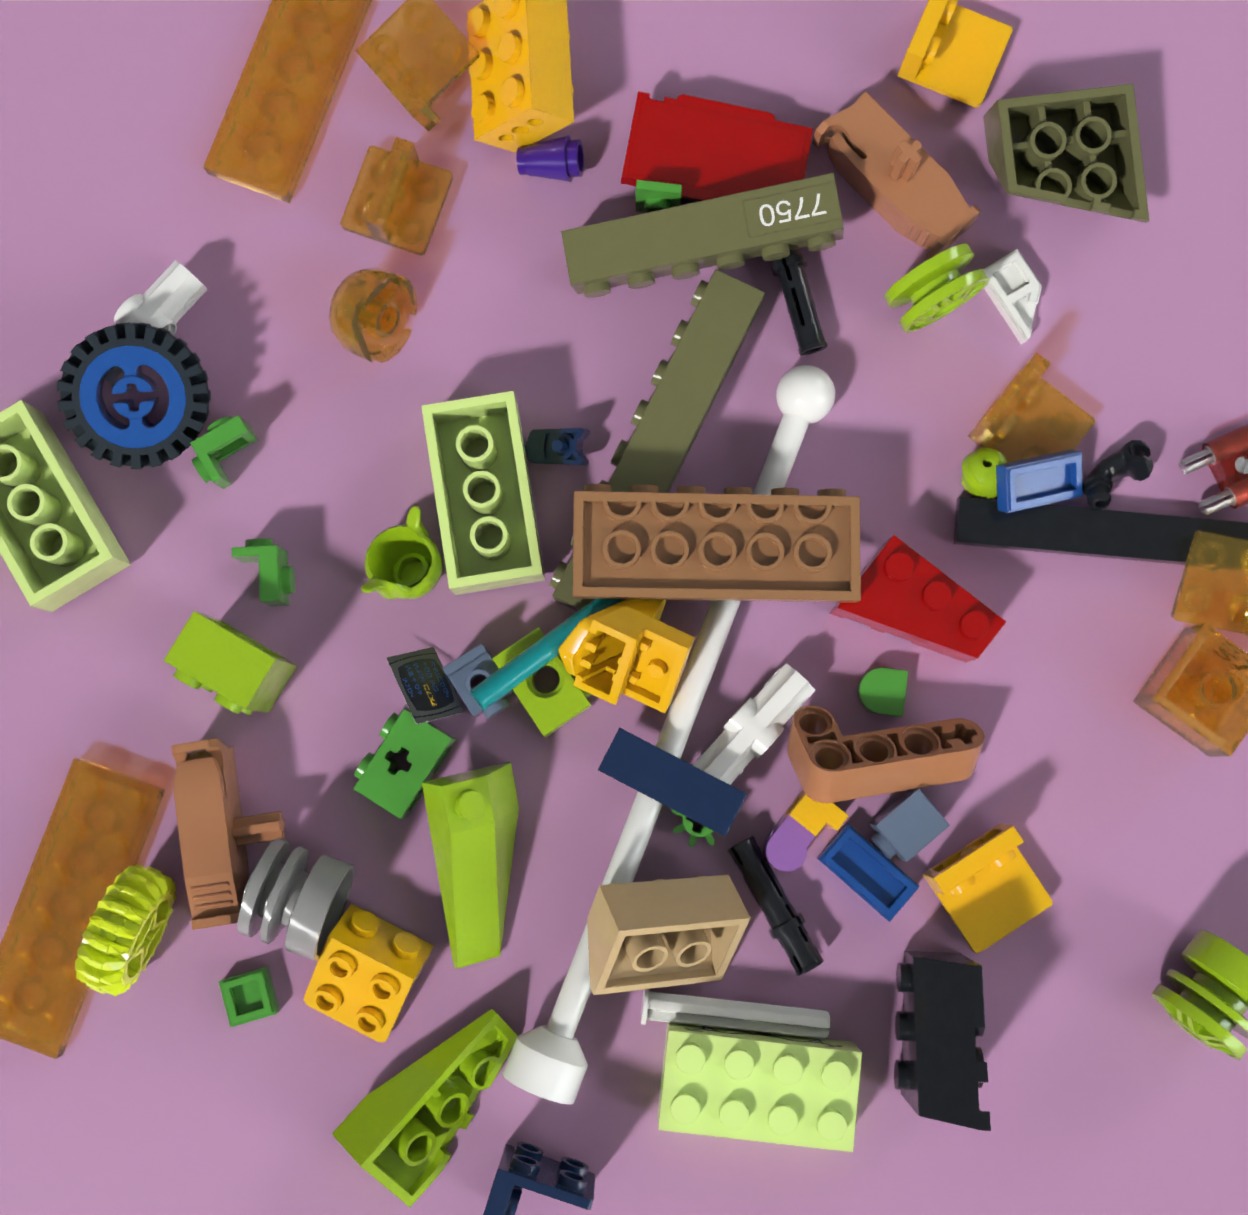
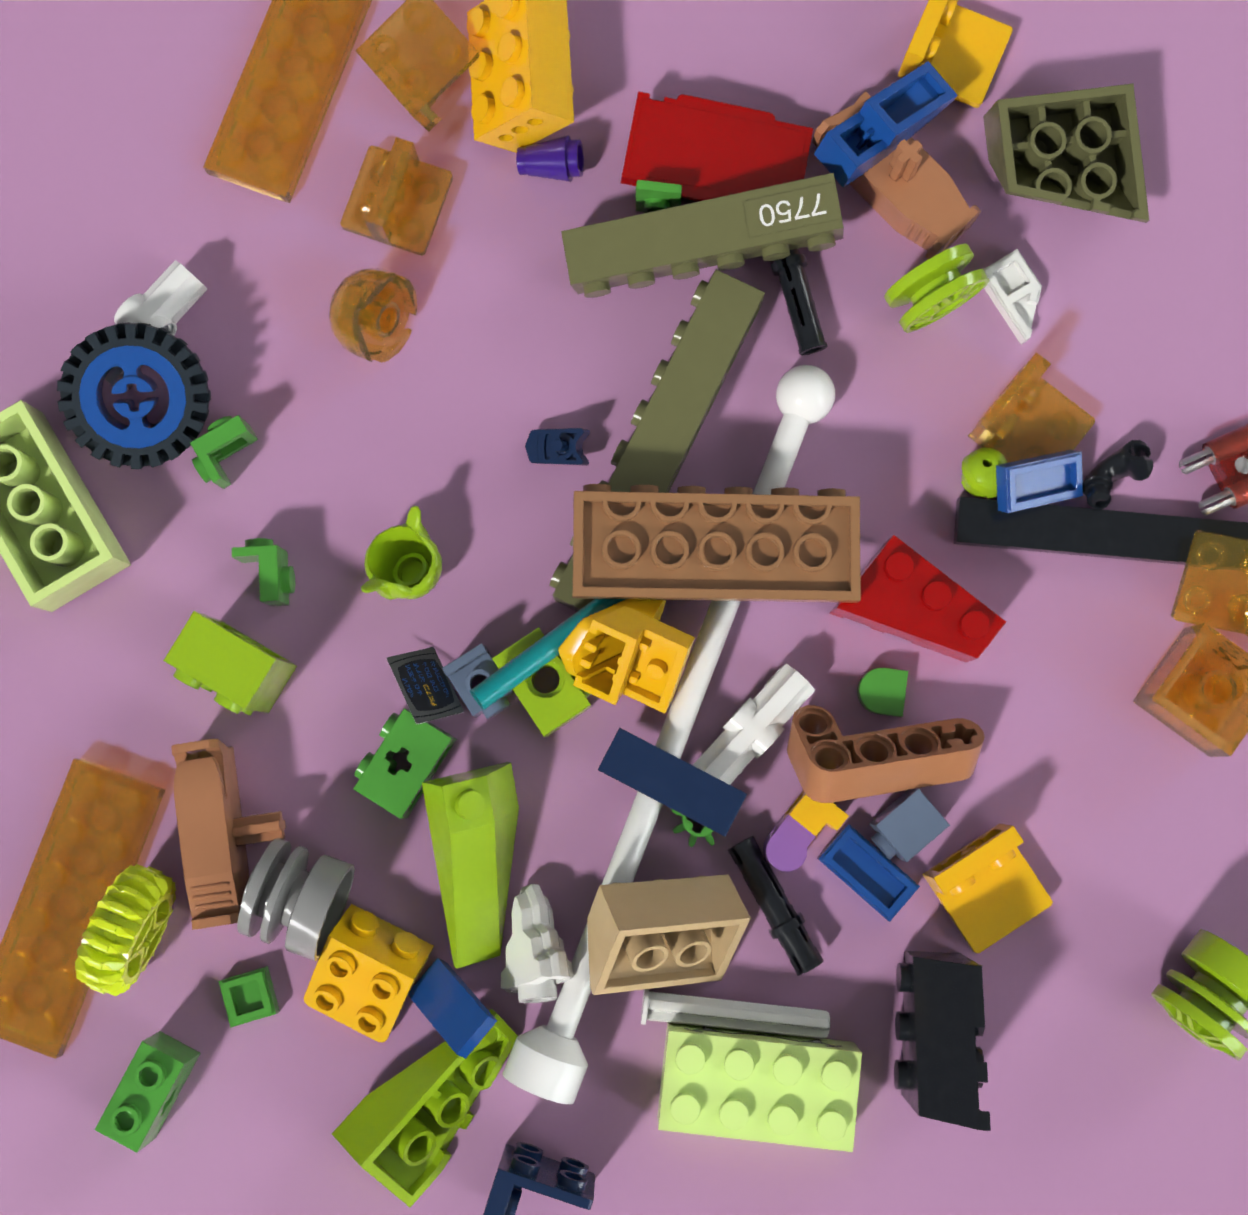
(147, 1091): none -> bright green brick
(452, 1008): none -> blue tile
(483, 493): yellowish green brick -> none
(535, 950): none -> white rock
(883, 123): none -> blue slope

